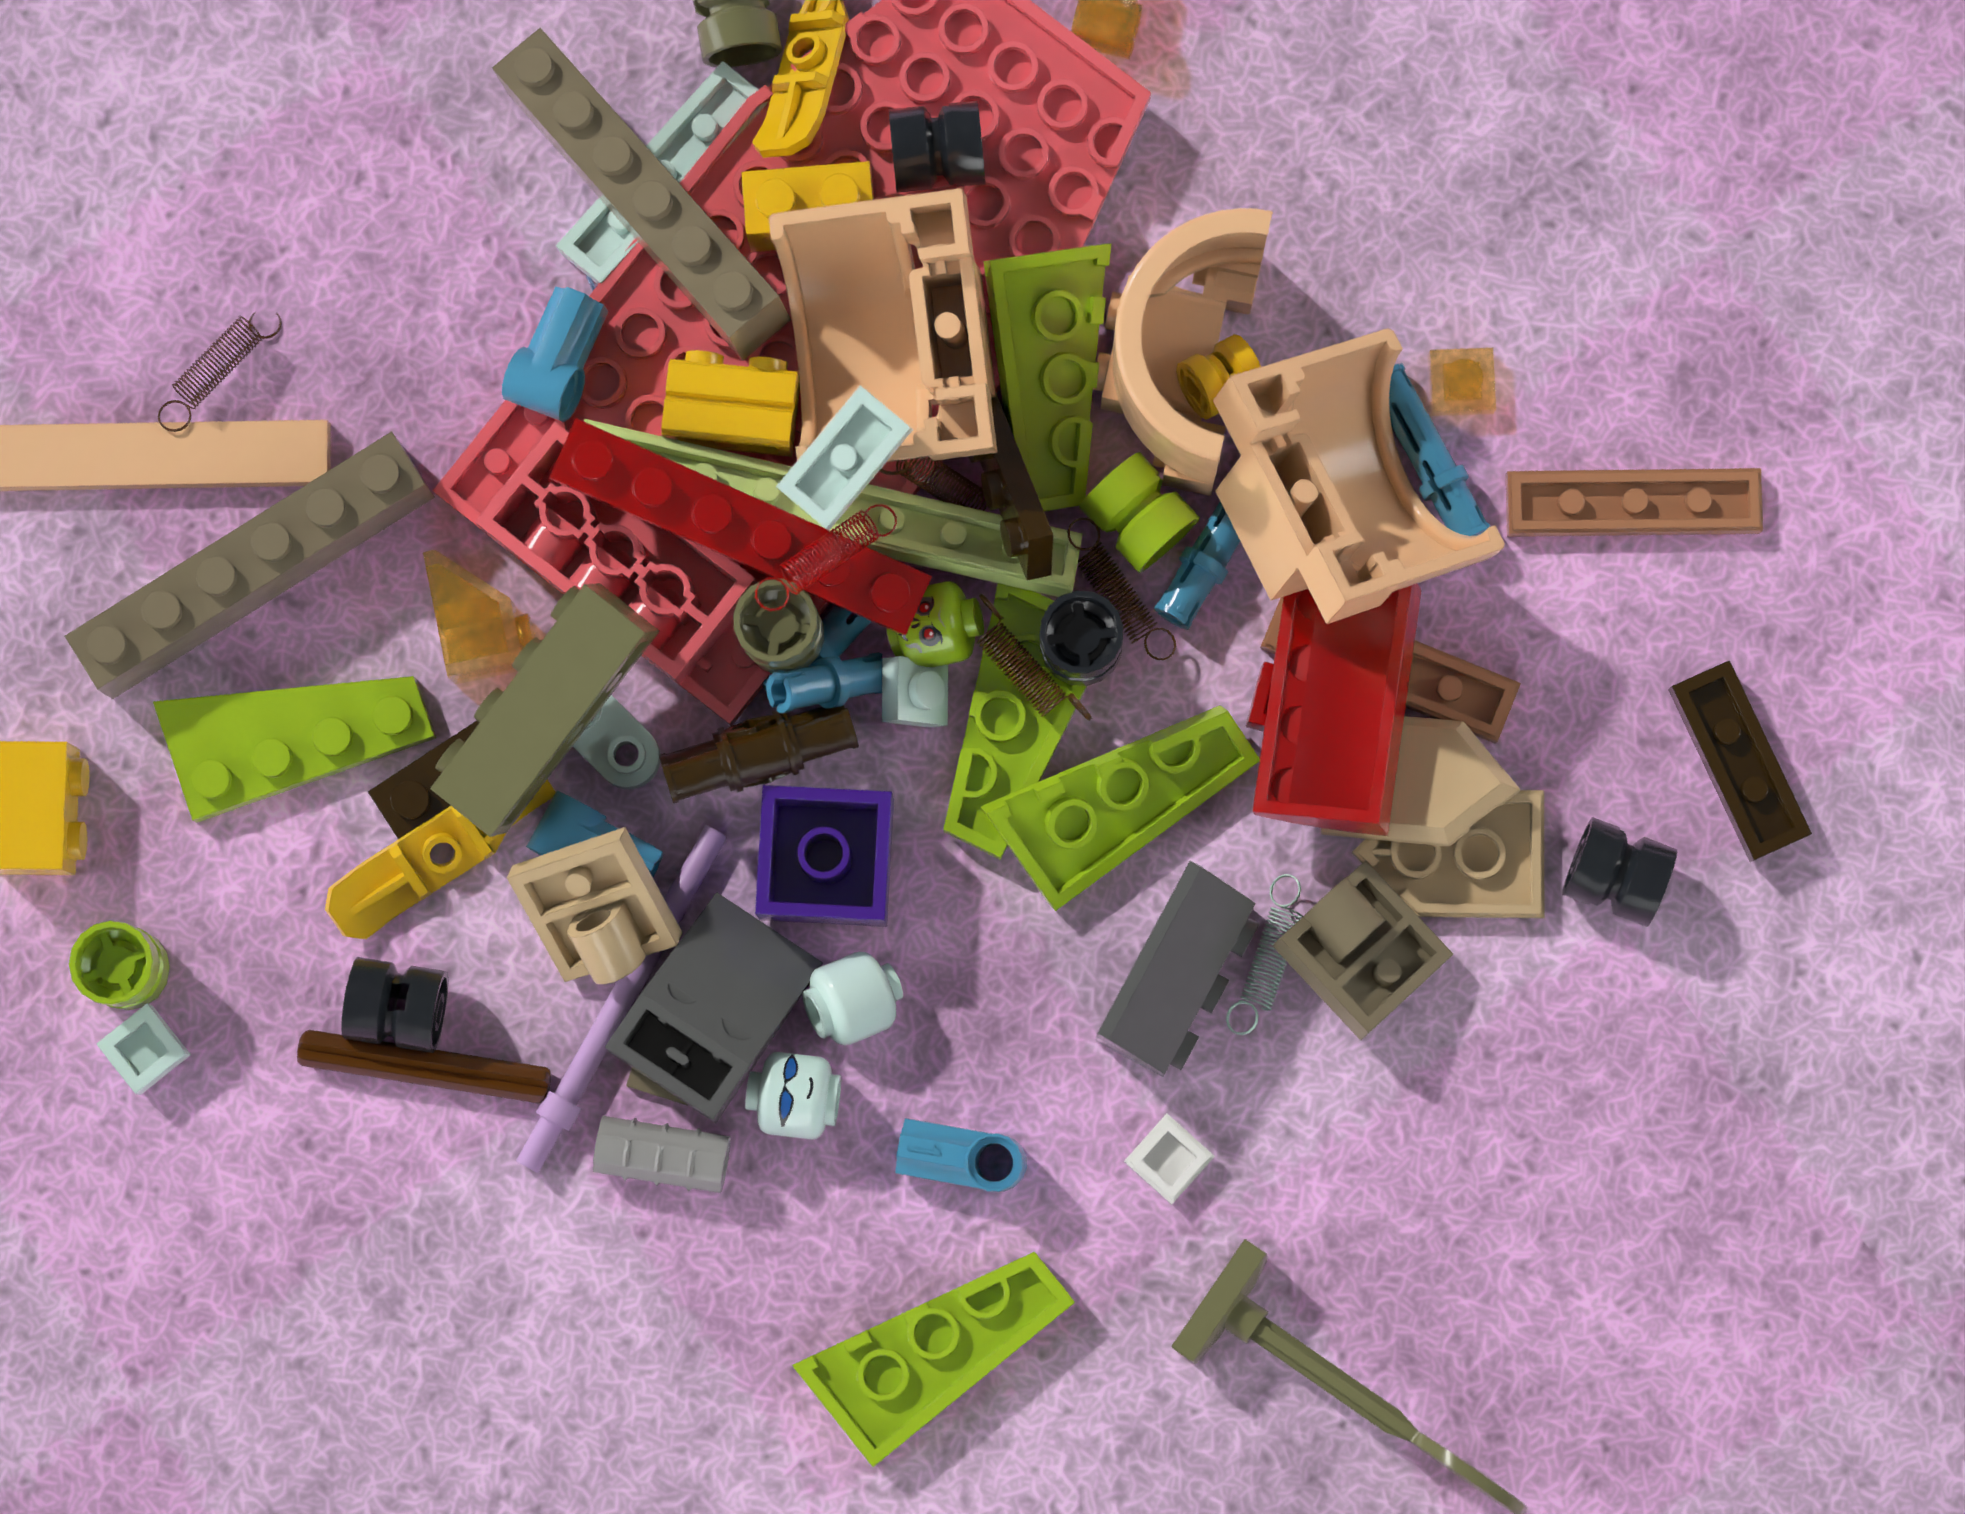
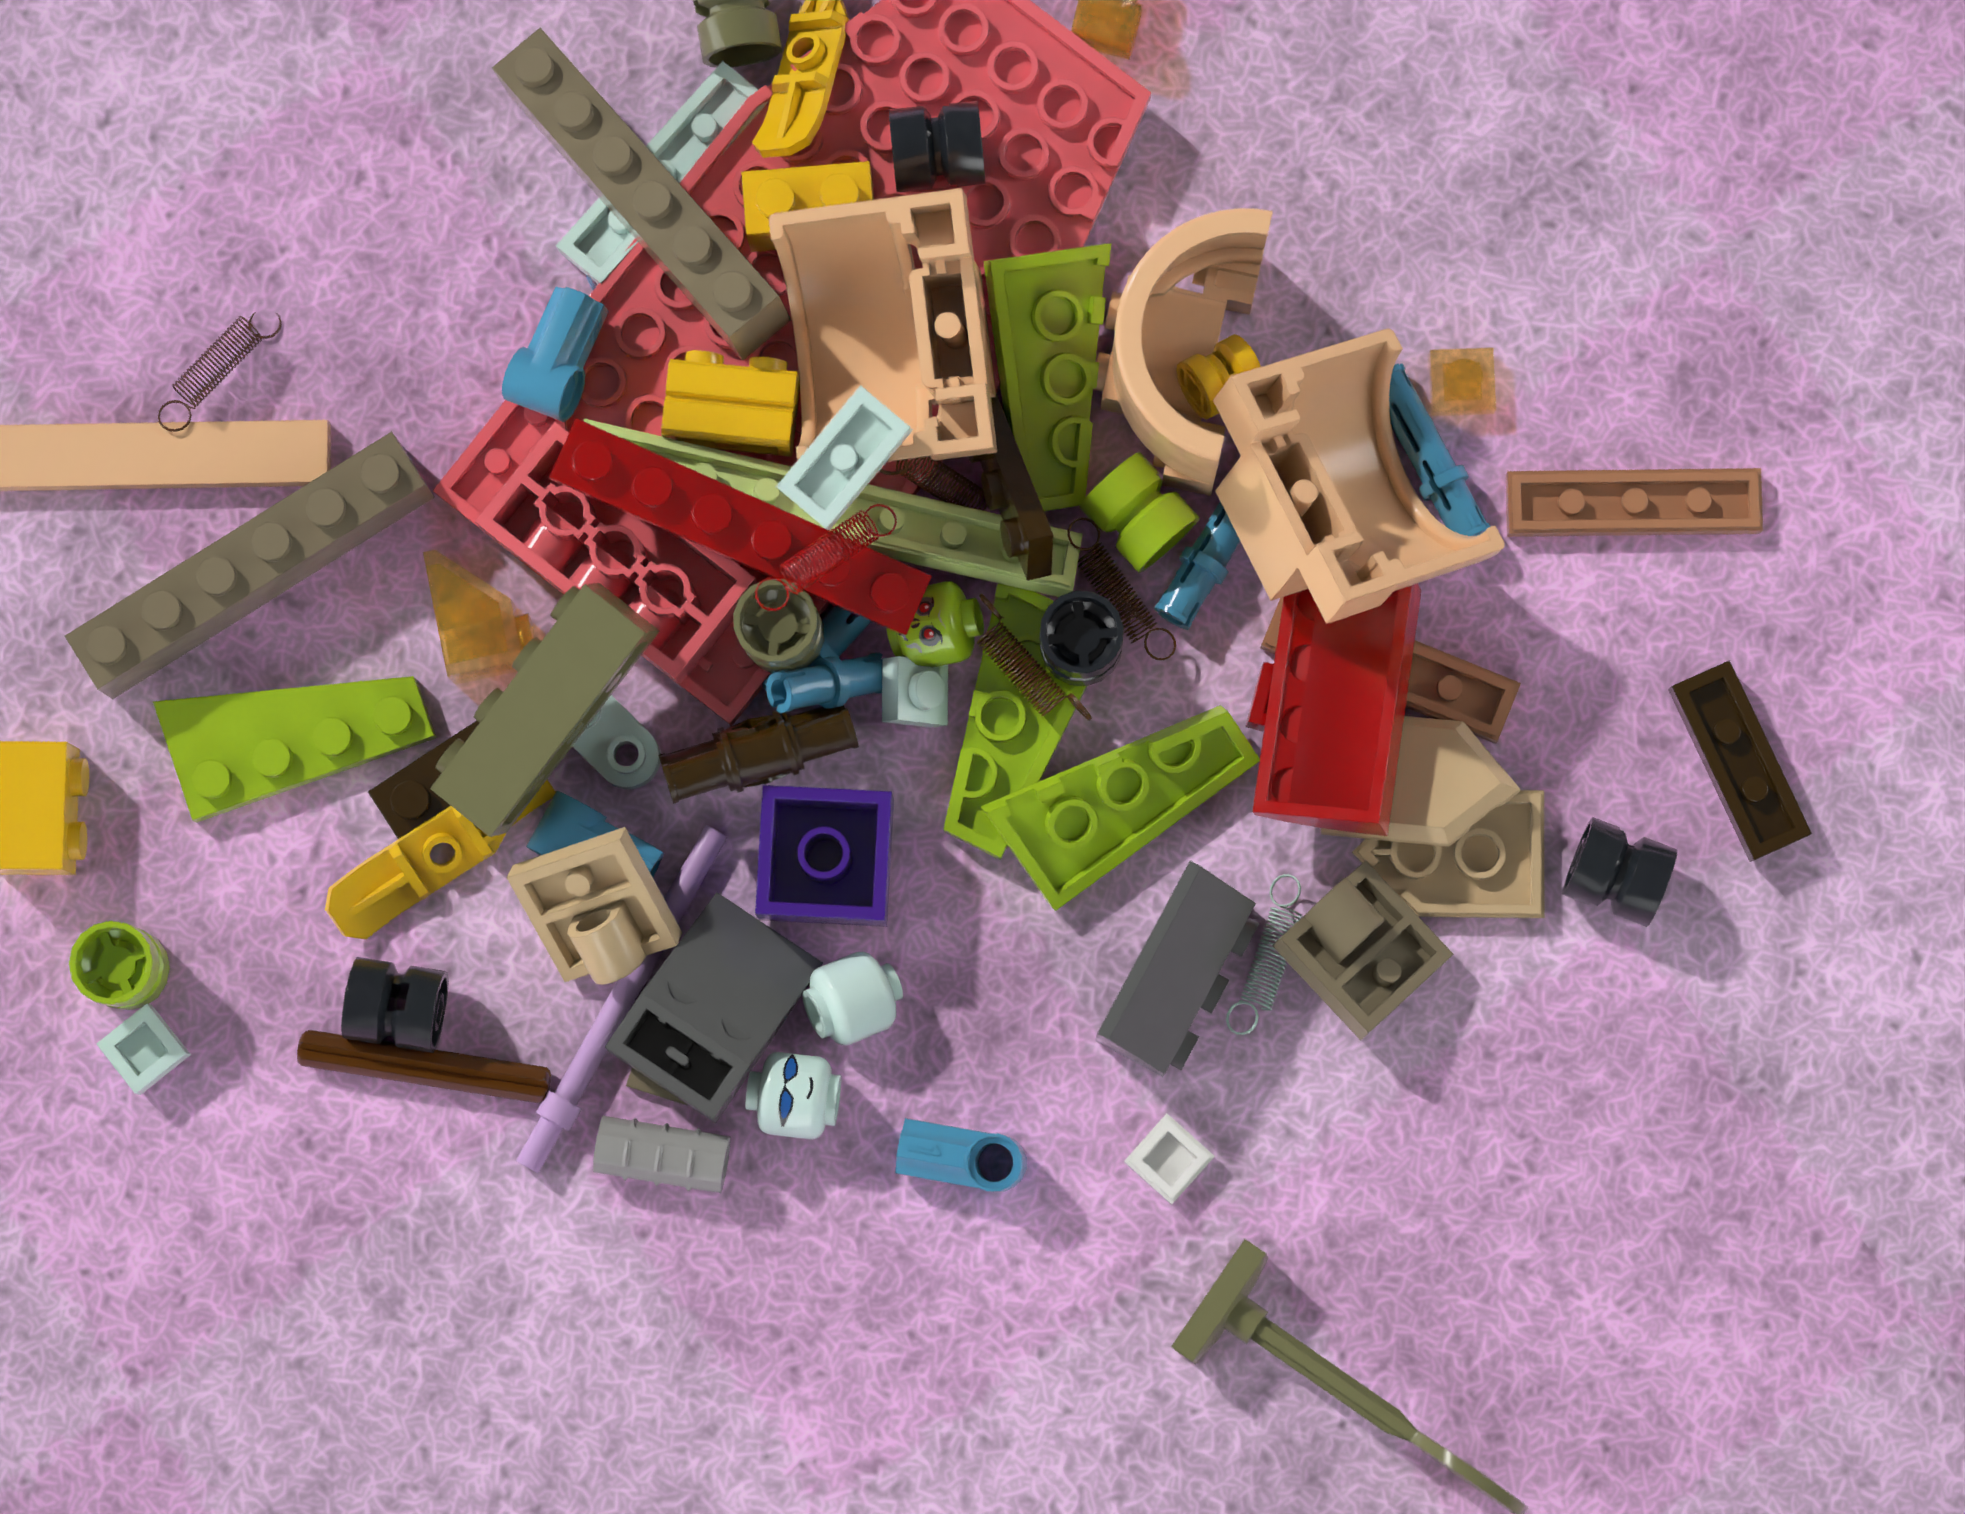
(918, 1363): lime wing -> none

